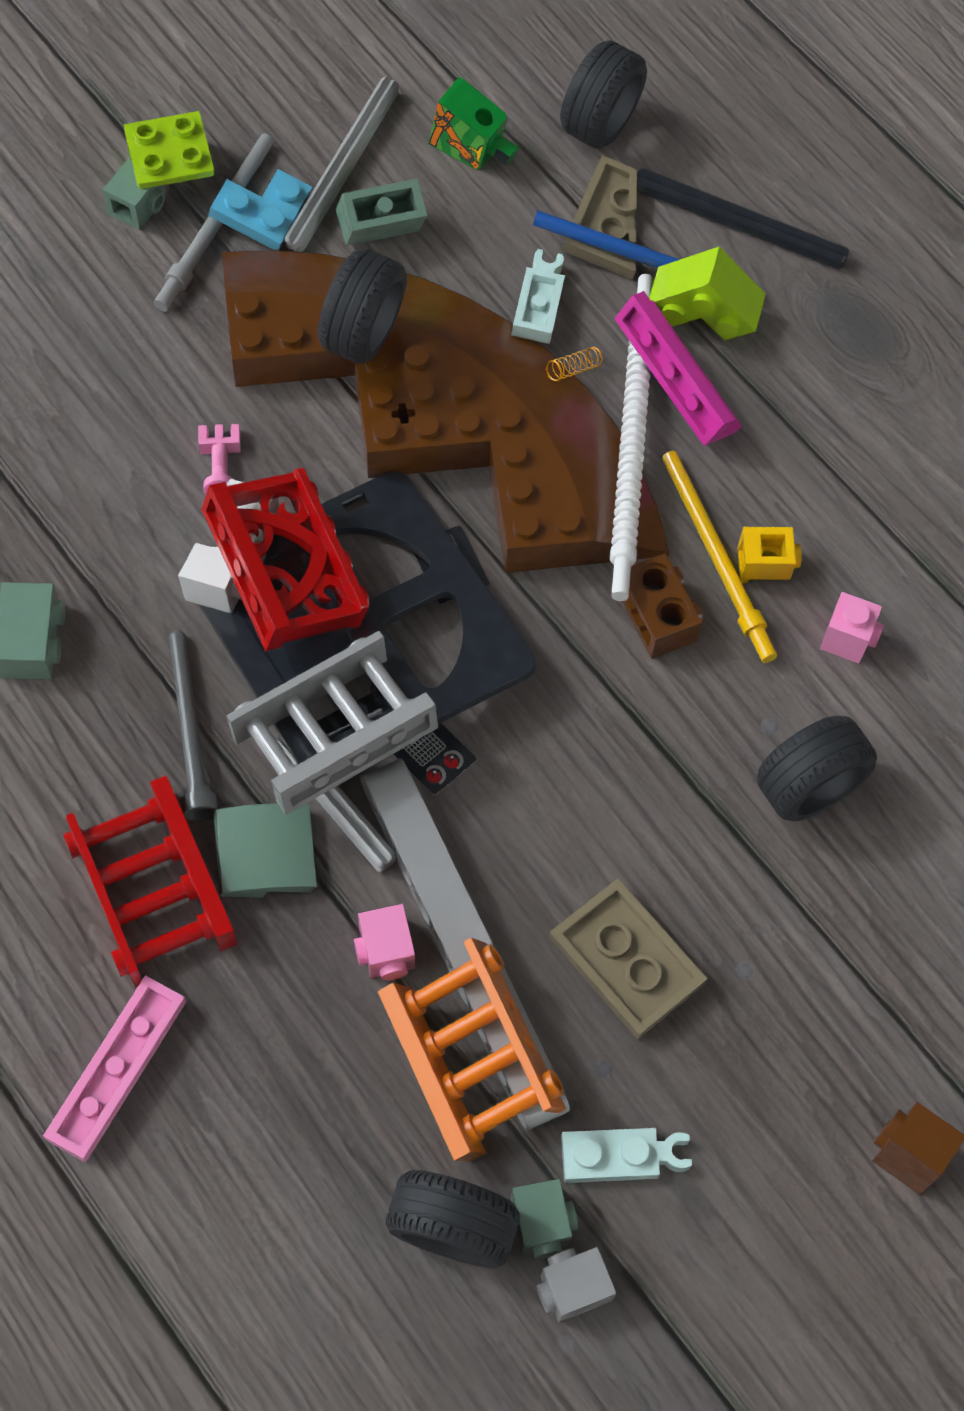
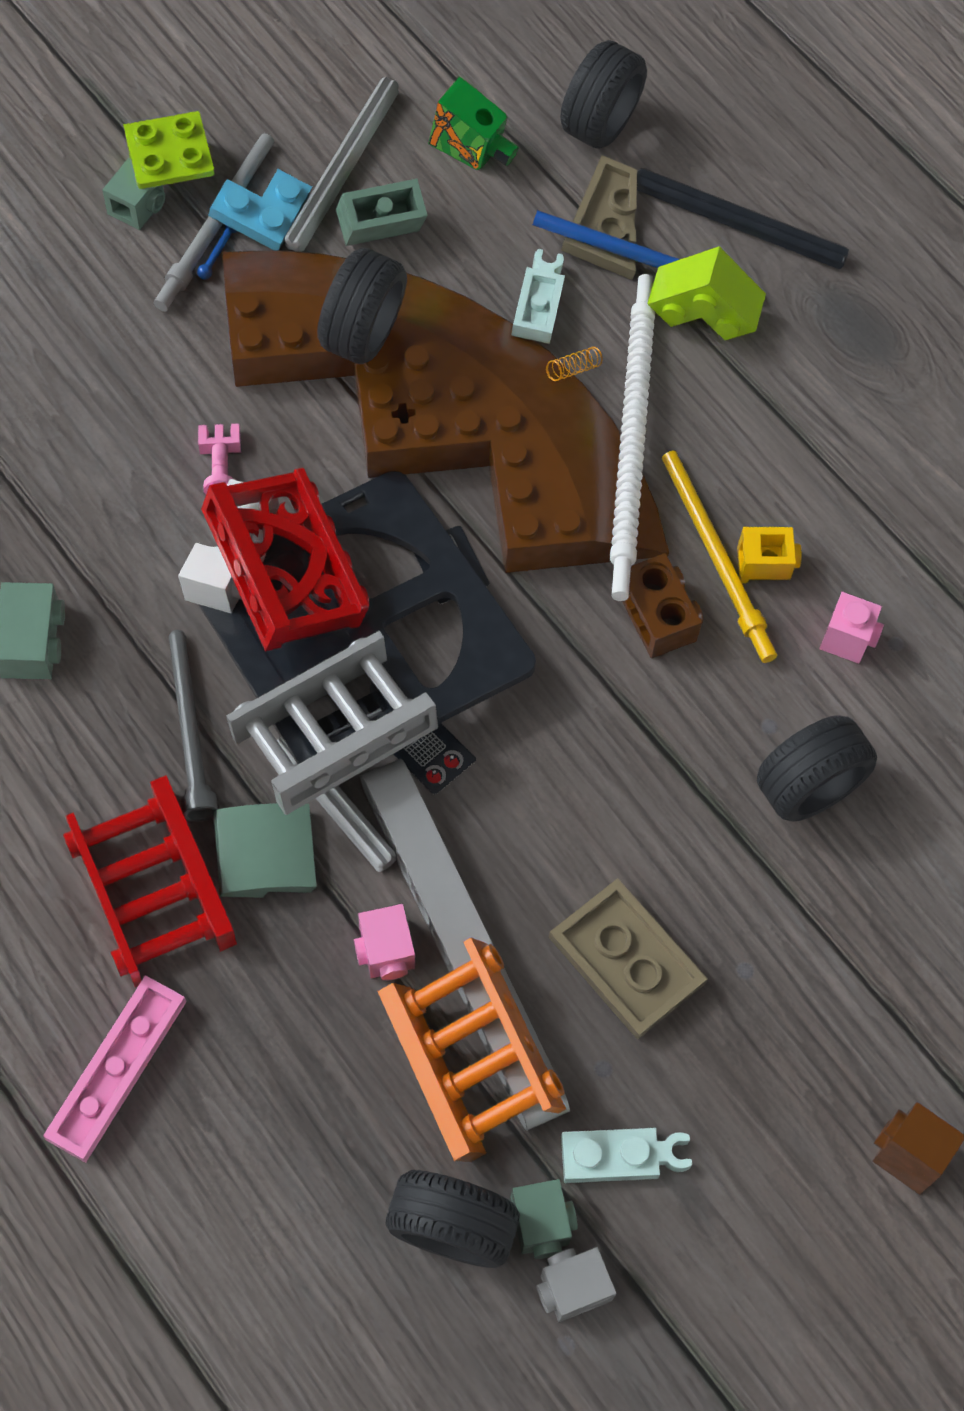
(204, 271): none -> blue hinge
(676, 370): dark pink fence -> none

